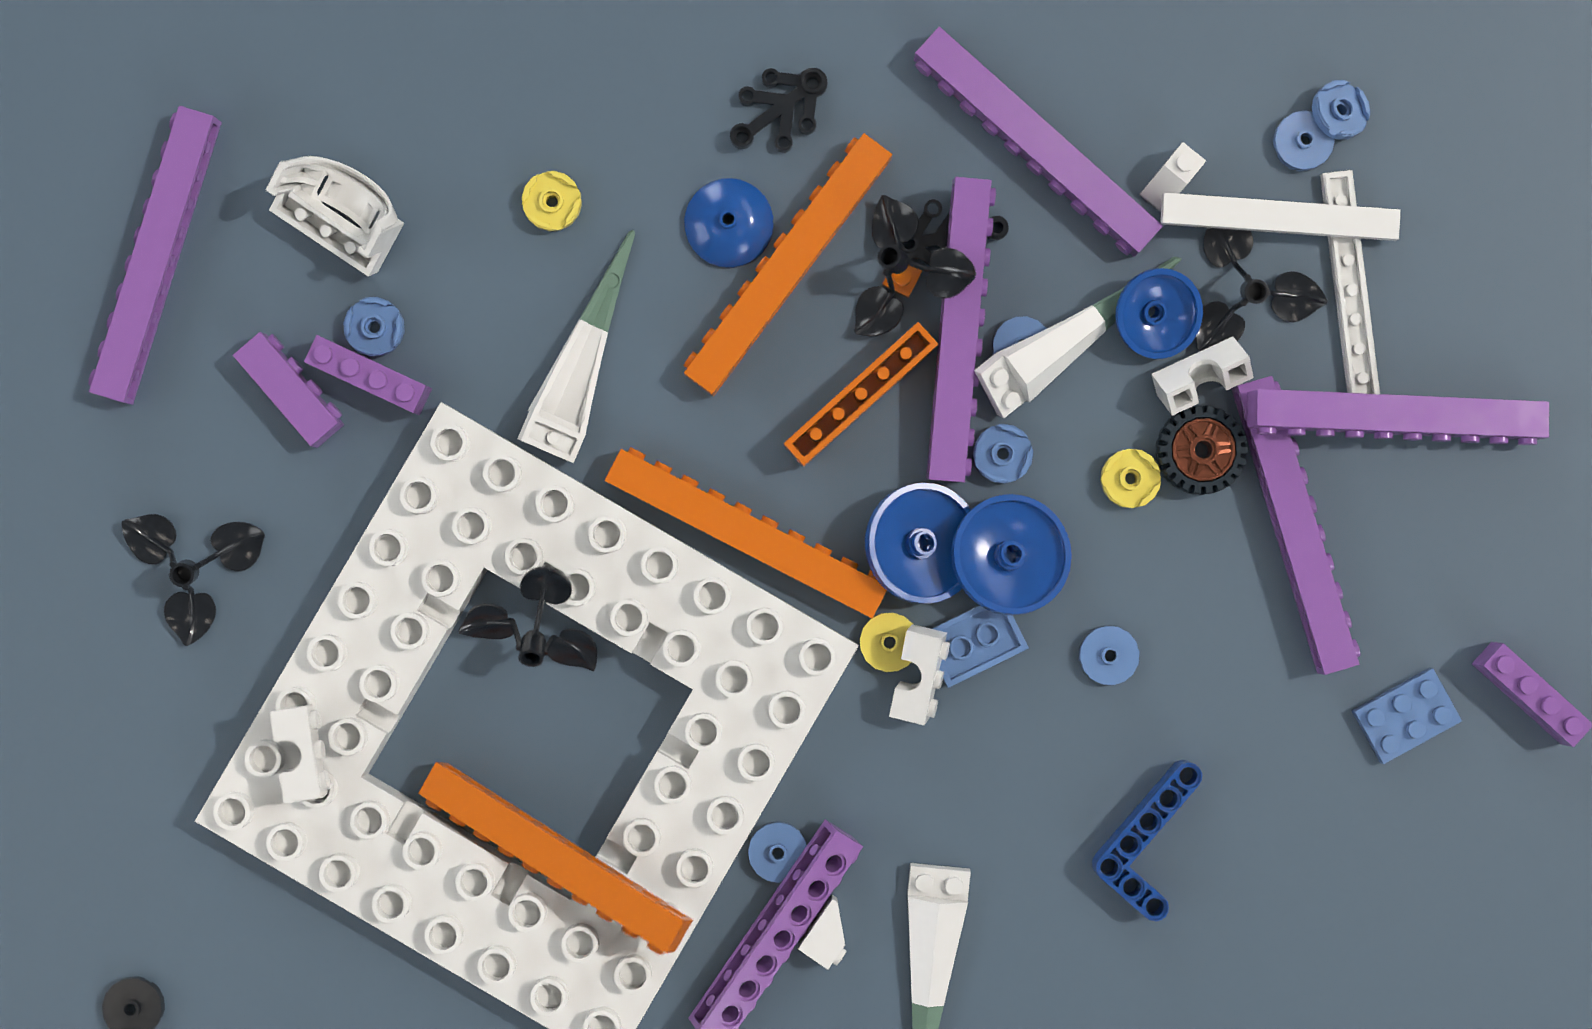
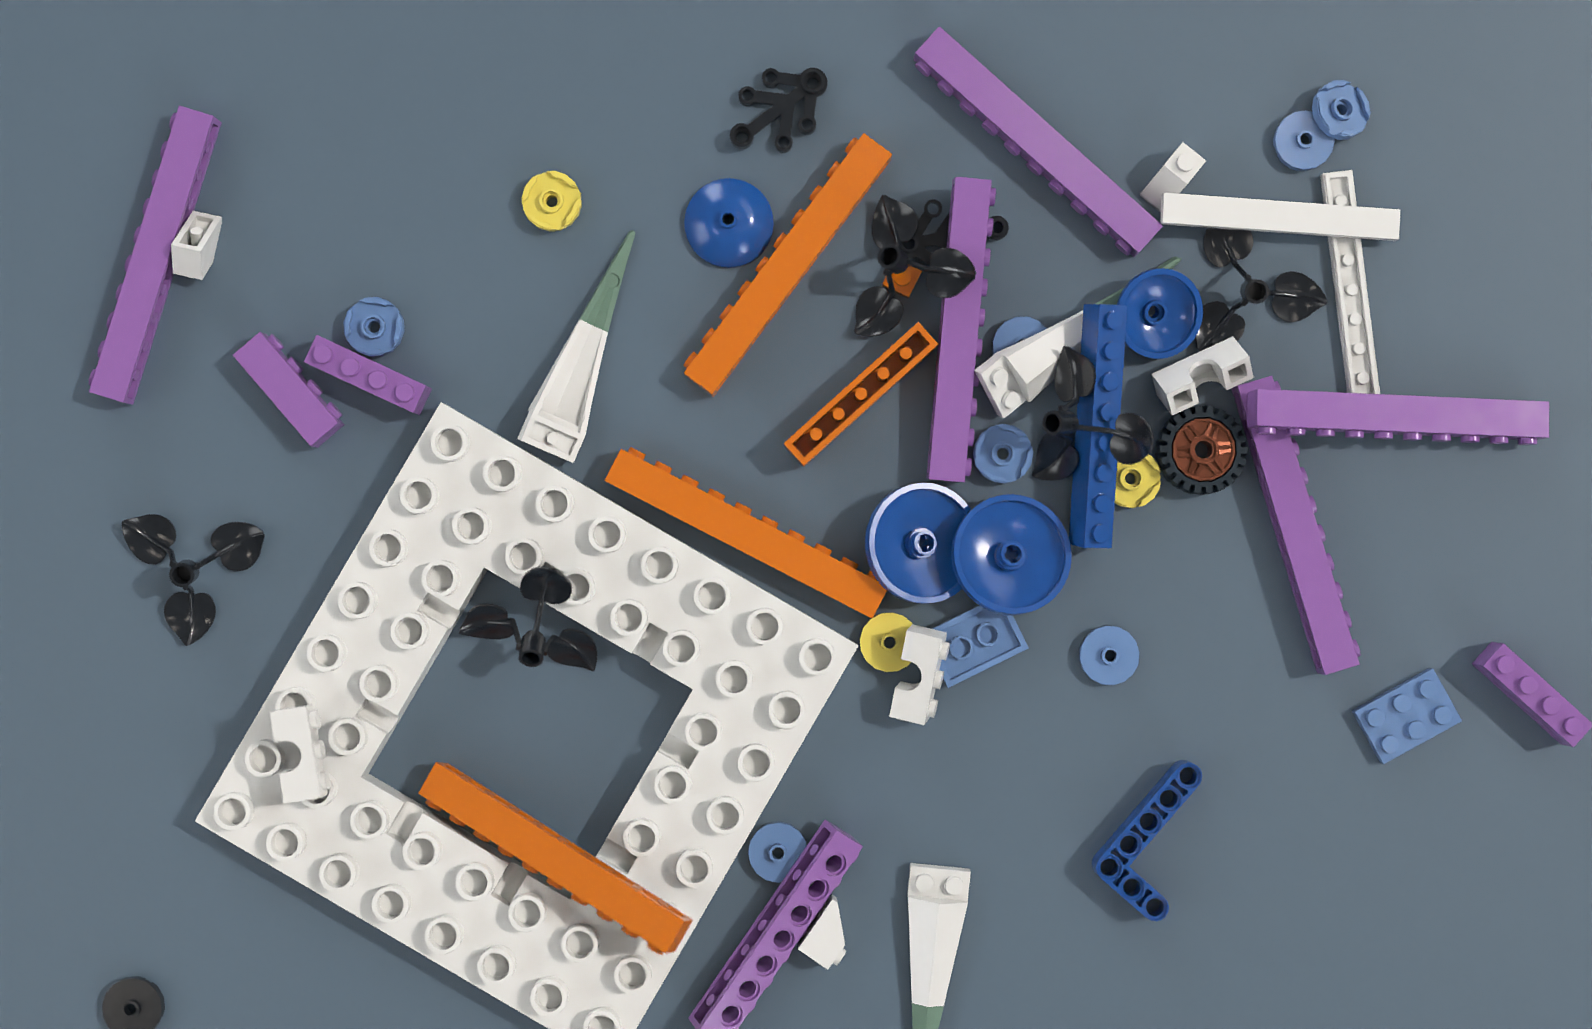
(196, 245): none -> white slope
(347, 190): white piece -> none
(1055, 455): none -> black plant
(1097, 468): none -> blue brick

